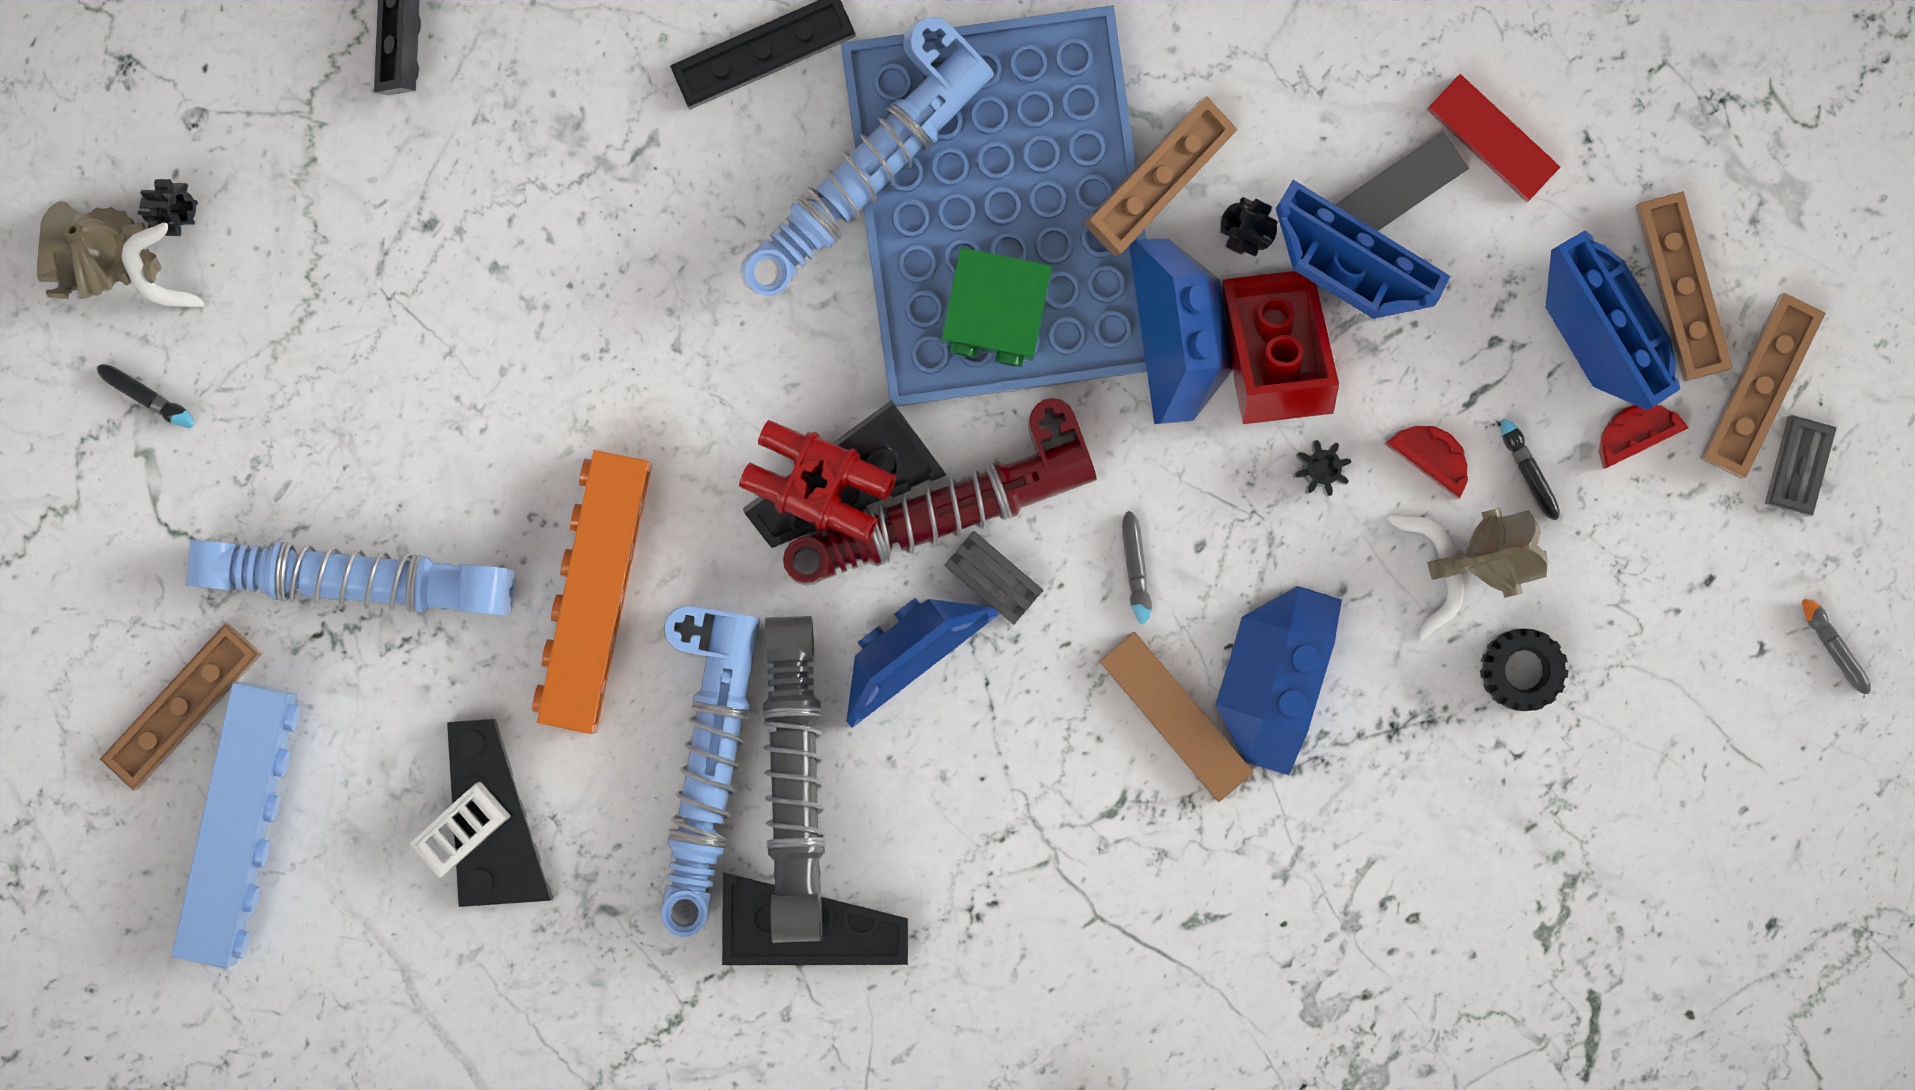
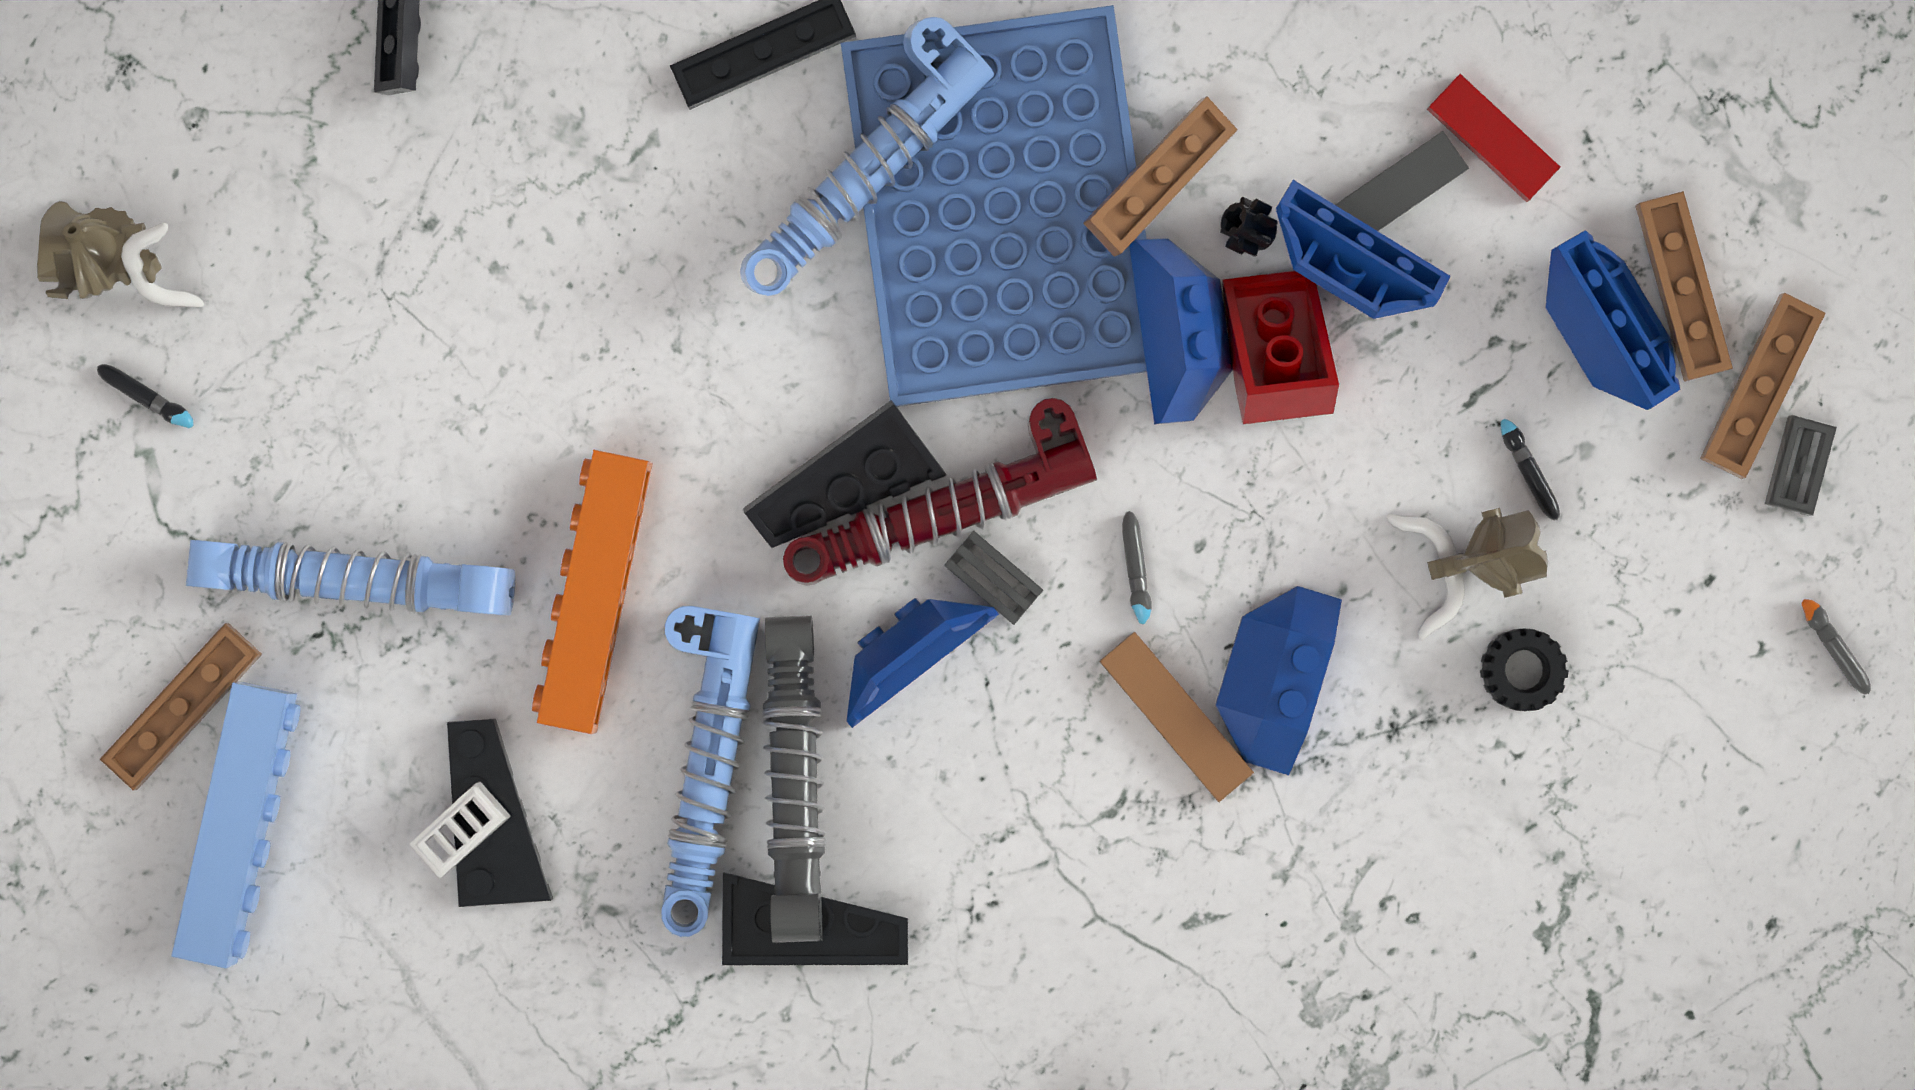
(168, 204): black gear -> none
(839, 468): red pin -> none
(996, 307): green piece -> none
(1335, 465): black gear -> none
(1434, 454): red tile -> none
(1636, 430): red tile -> none

